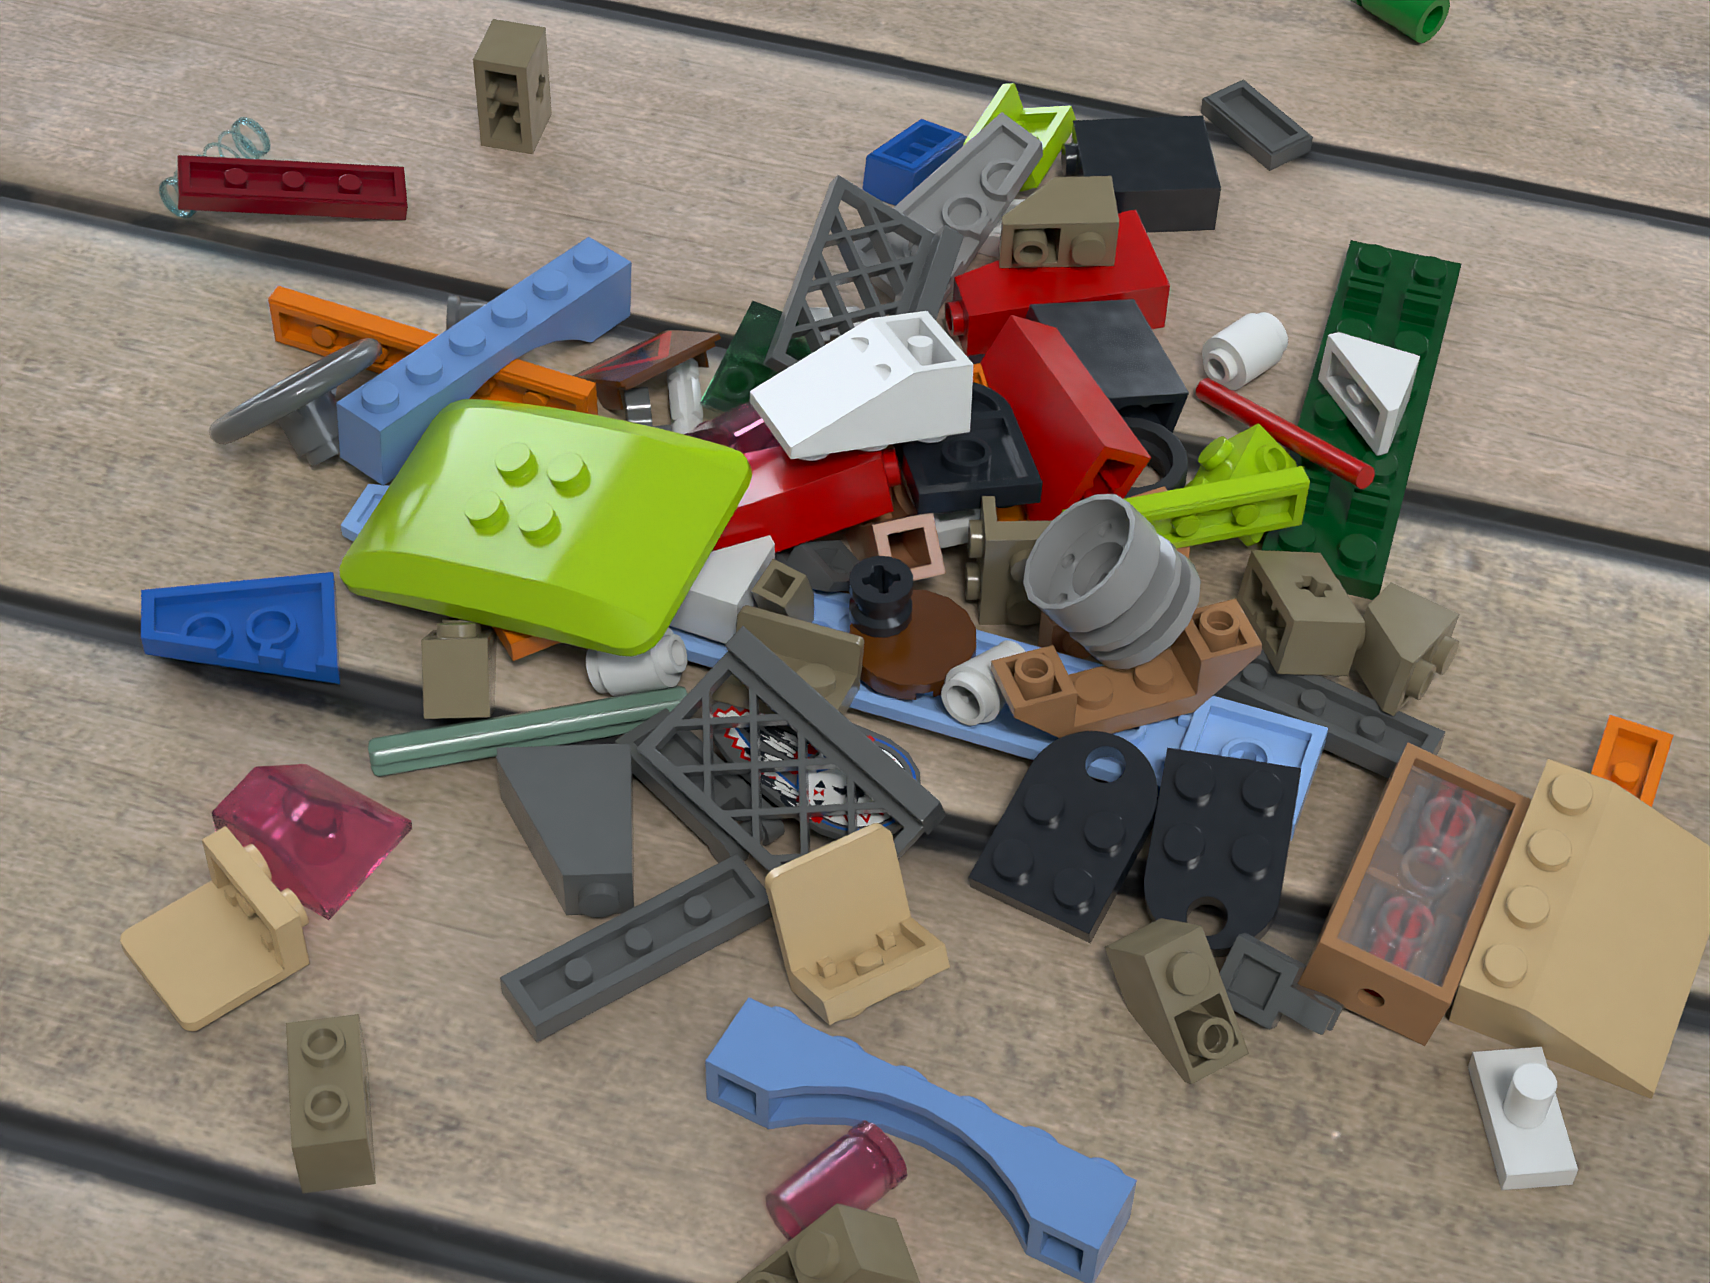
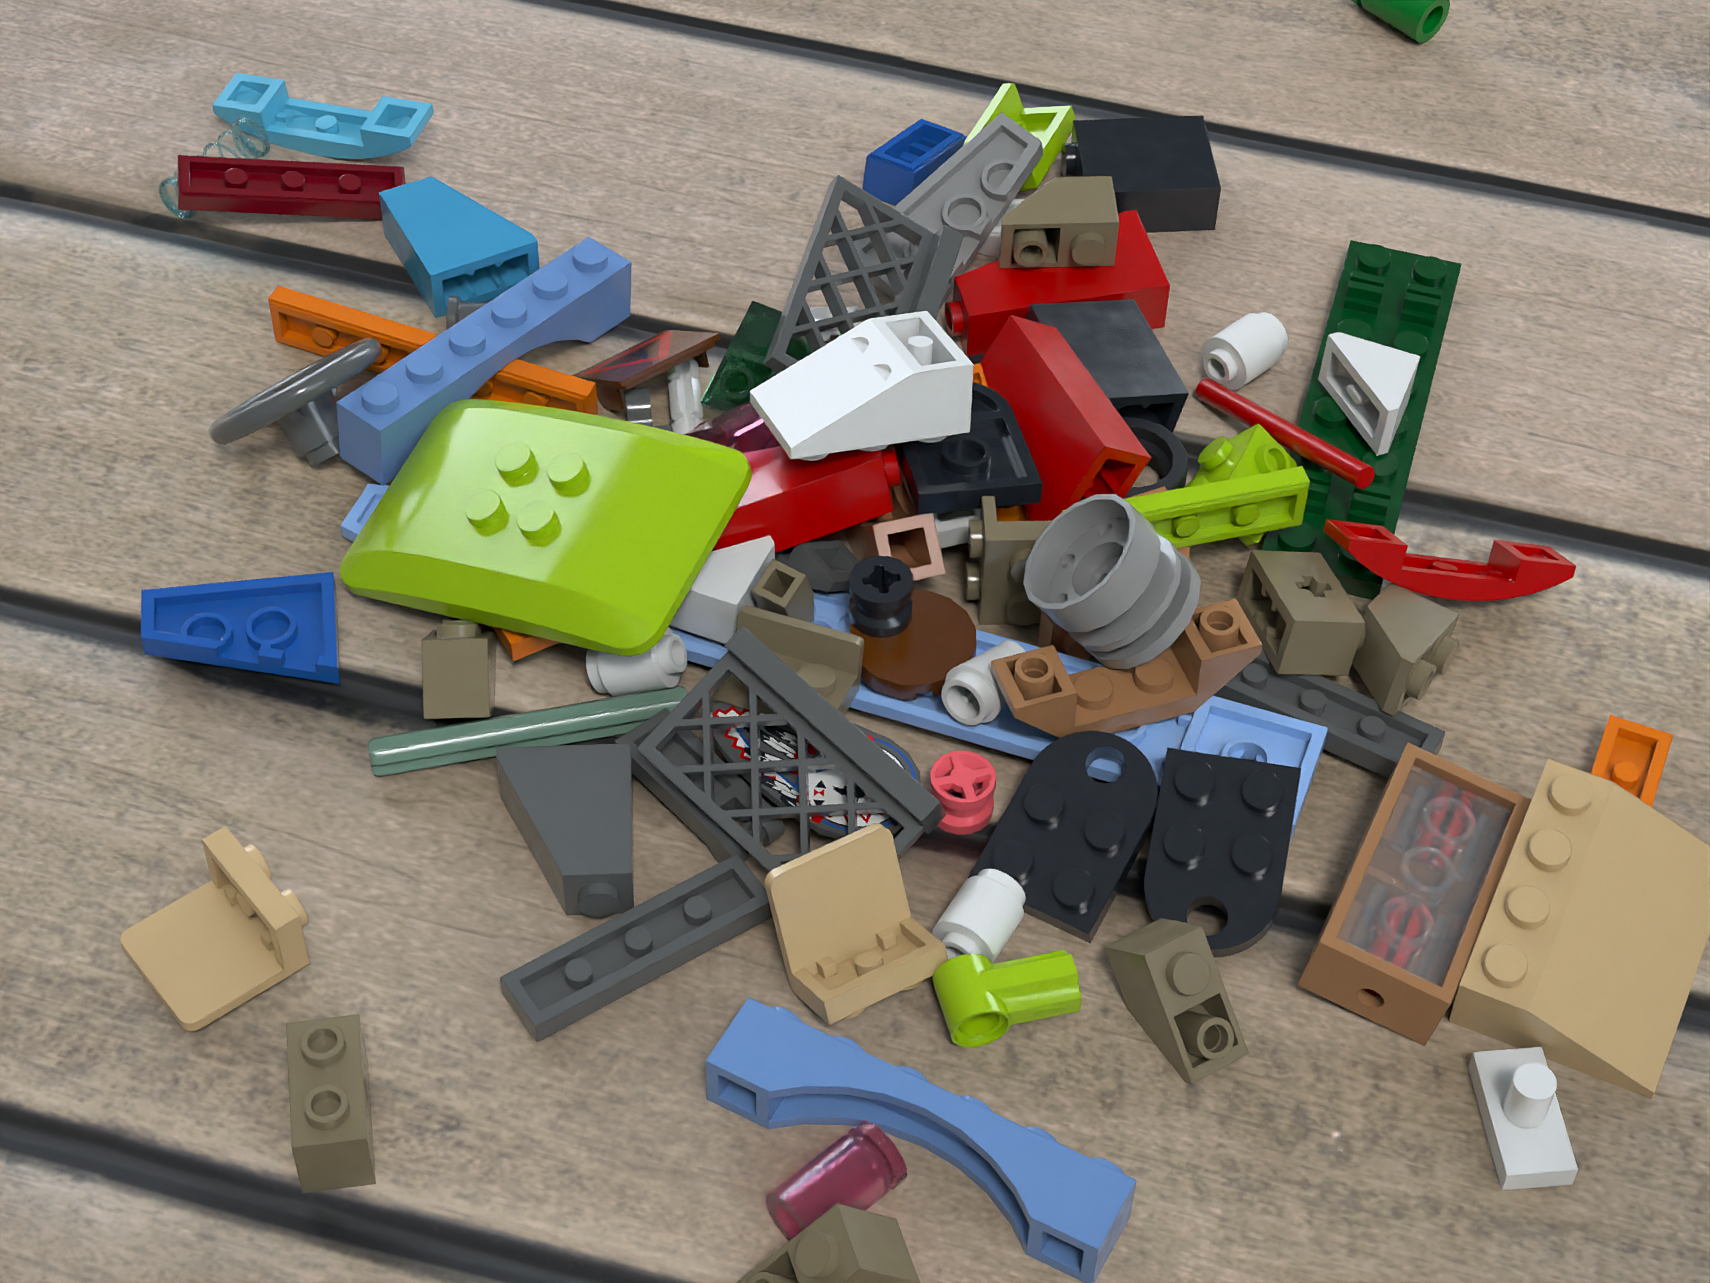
(311, 831): clear pink slope -> none
(322, 127): none -> medium azure slope
(454, 244): none -> dark azure slope
(512, 86): dark tan brick -> none
(974, 780): none -> coral wheel
(982, 915): none -> white brick
(987, 998): none -> lime piece
(1256, 125): dark grey tile -> none
(1266, 986): dark grey plate -> none
(1511, 571): none -> red slope

